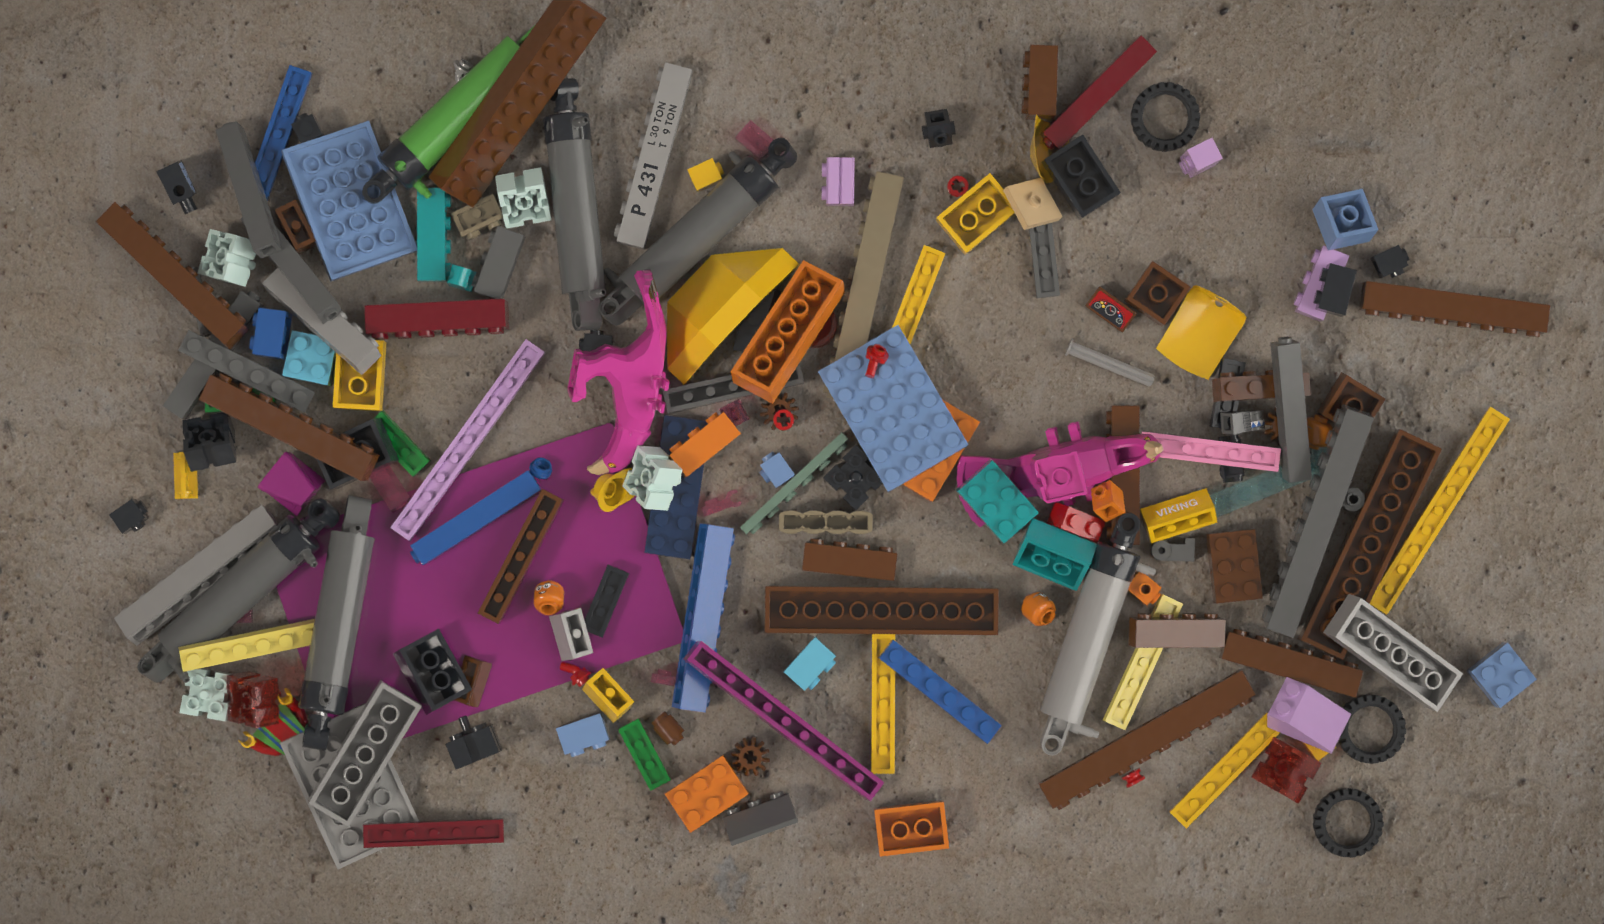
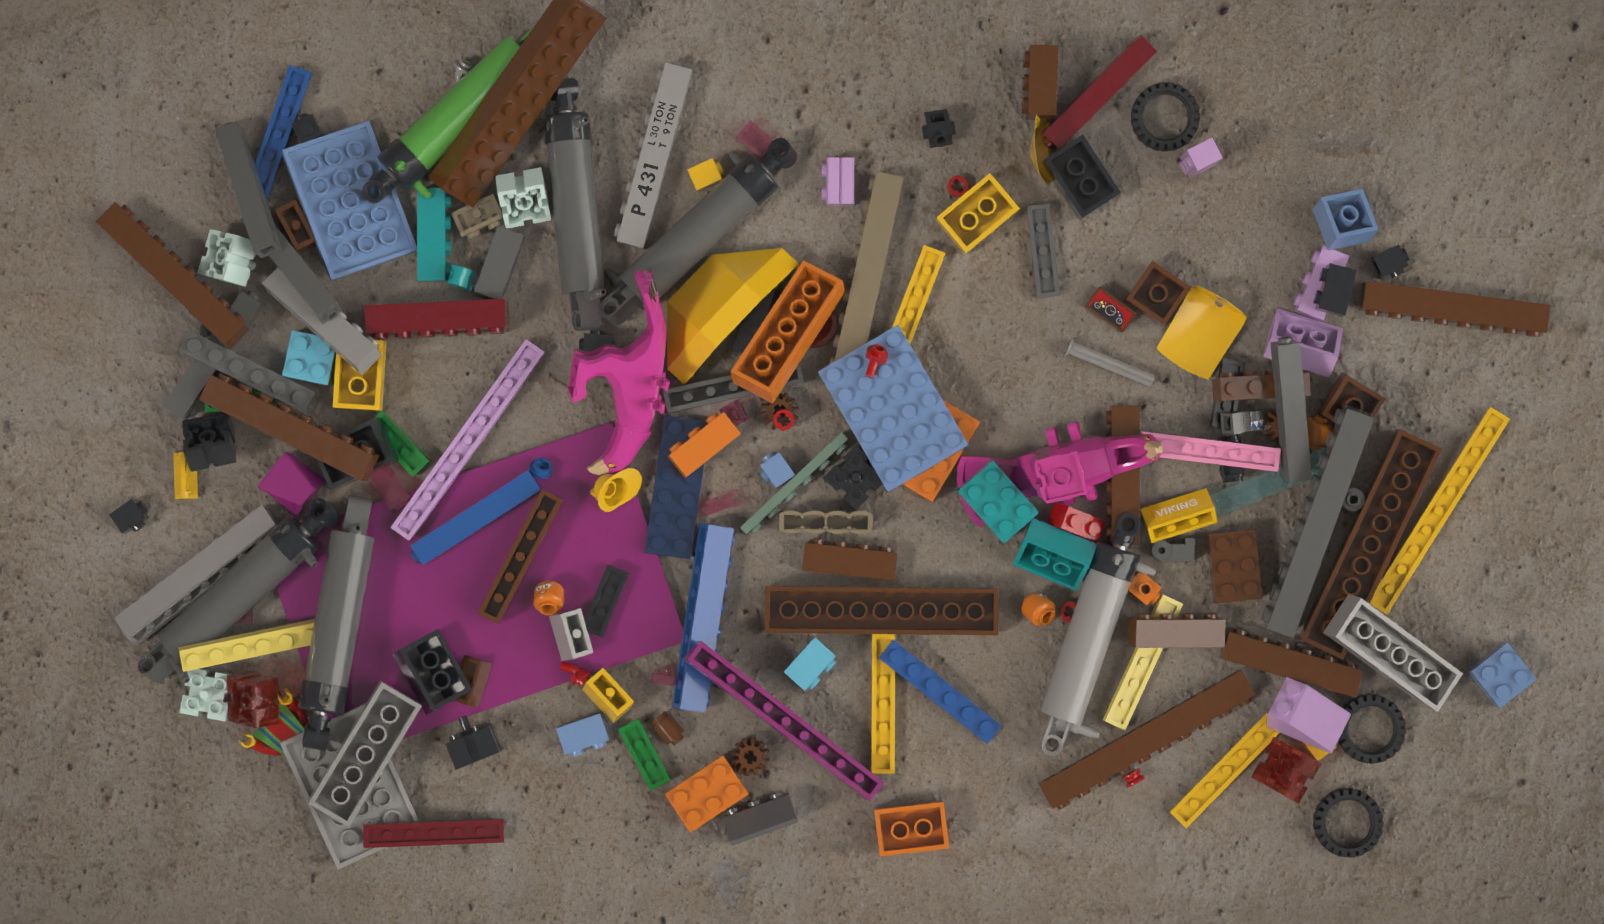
(172, 177): black torso -> none
(271, 333): blue brick -> none
(652, 478): light aqua brick -> none
(1032, 203): tan plate -> none
(1062, 609): none -> red bush
(1108, 500): orange brick -> none
(1317, 340): none -> lavender slope

